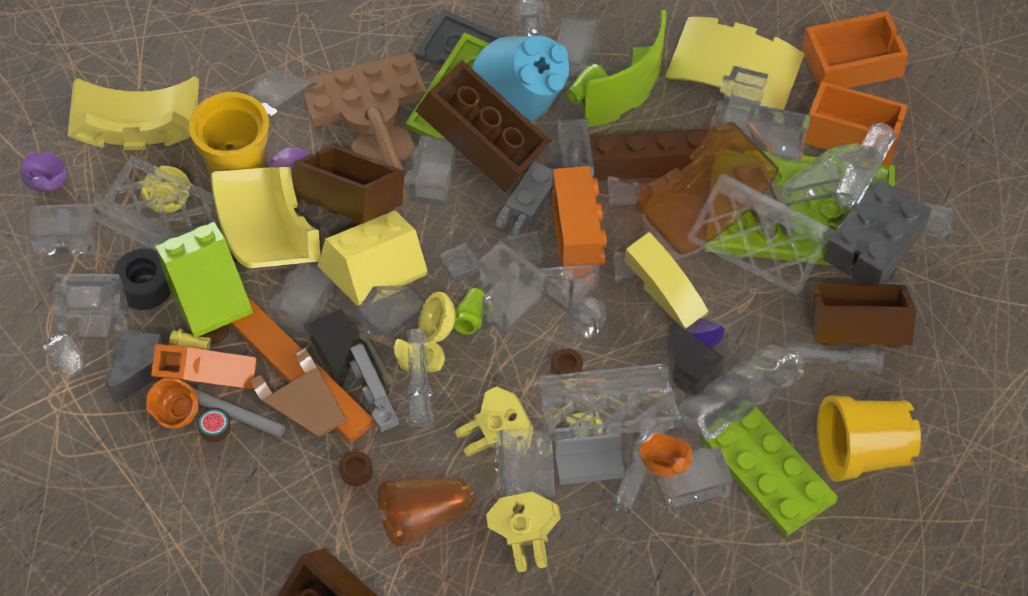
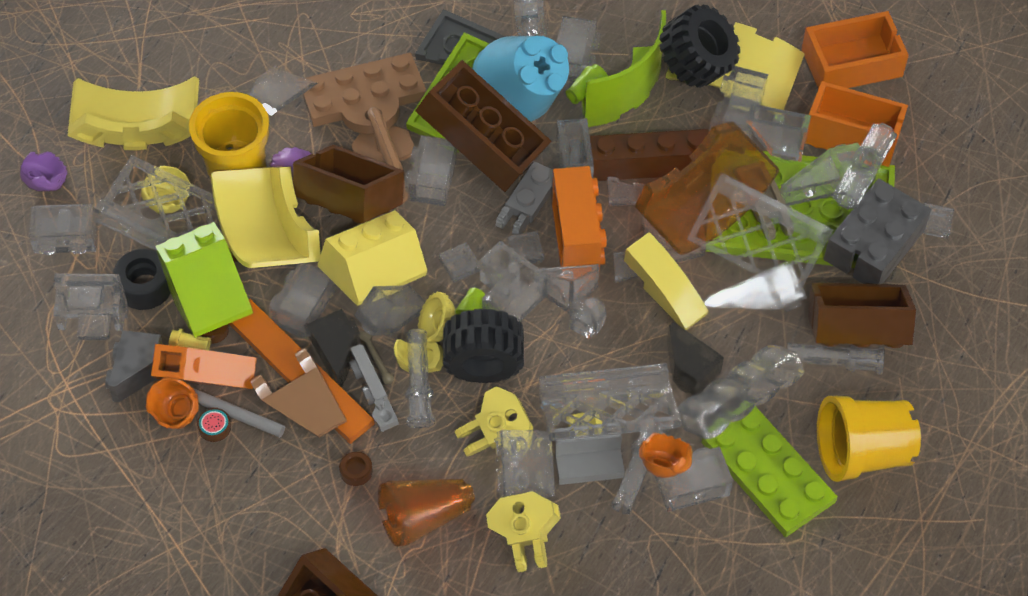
(65, 353): clear hair -> none
(483, 346): none -> black tyre
(566, 362): reddish brown tile -> none
(699, 46): none -> black tyre
(707, 332): dark purple slope -> none
(766, 291): none -> clear slope

